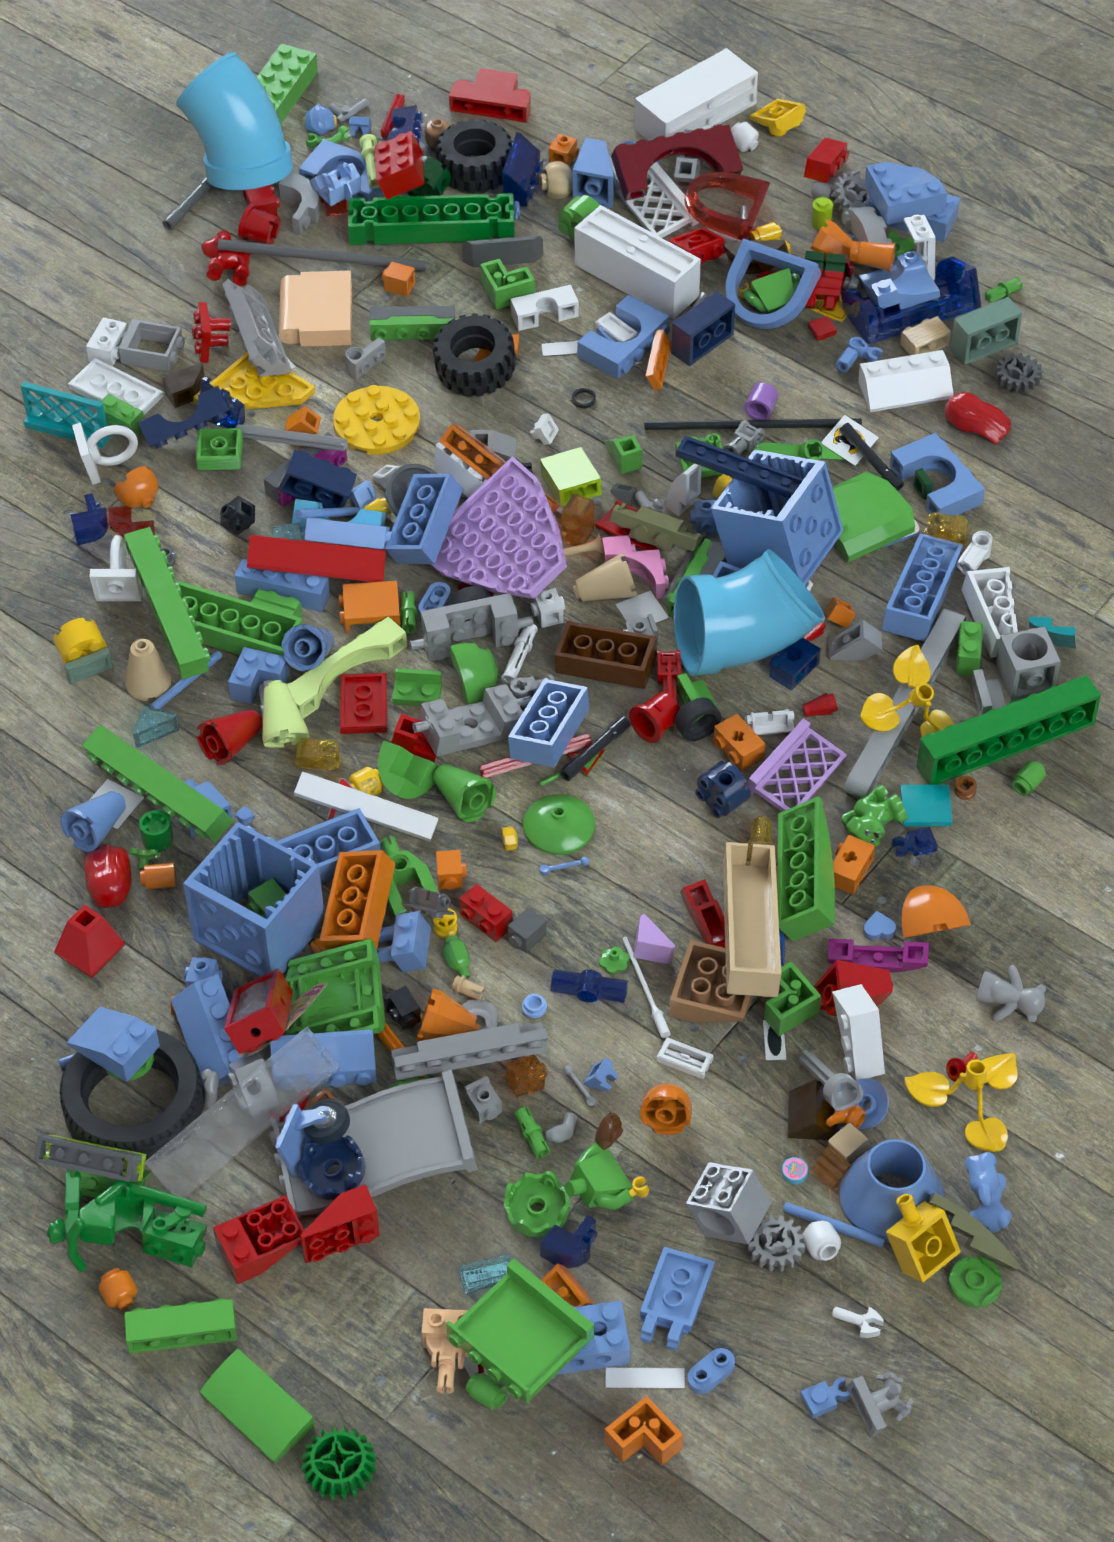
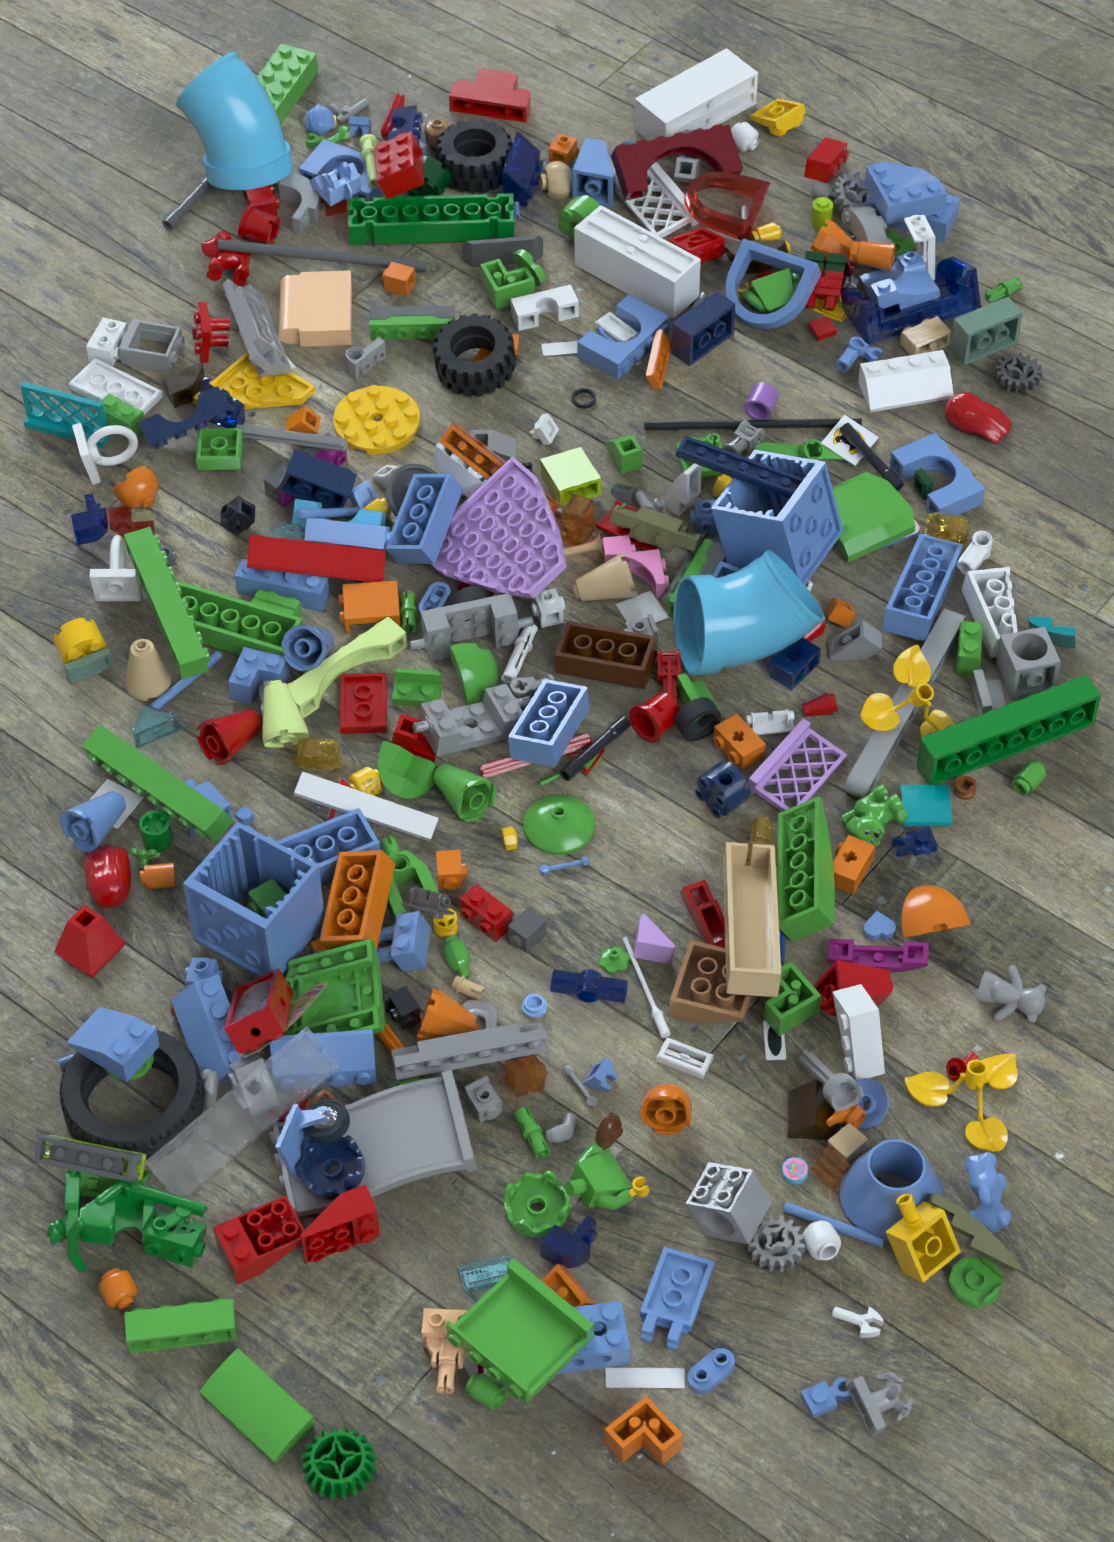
(523, 259): none -> bright green tile

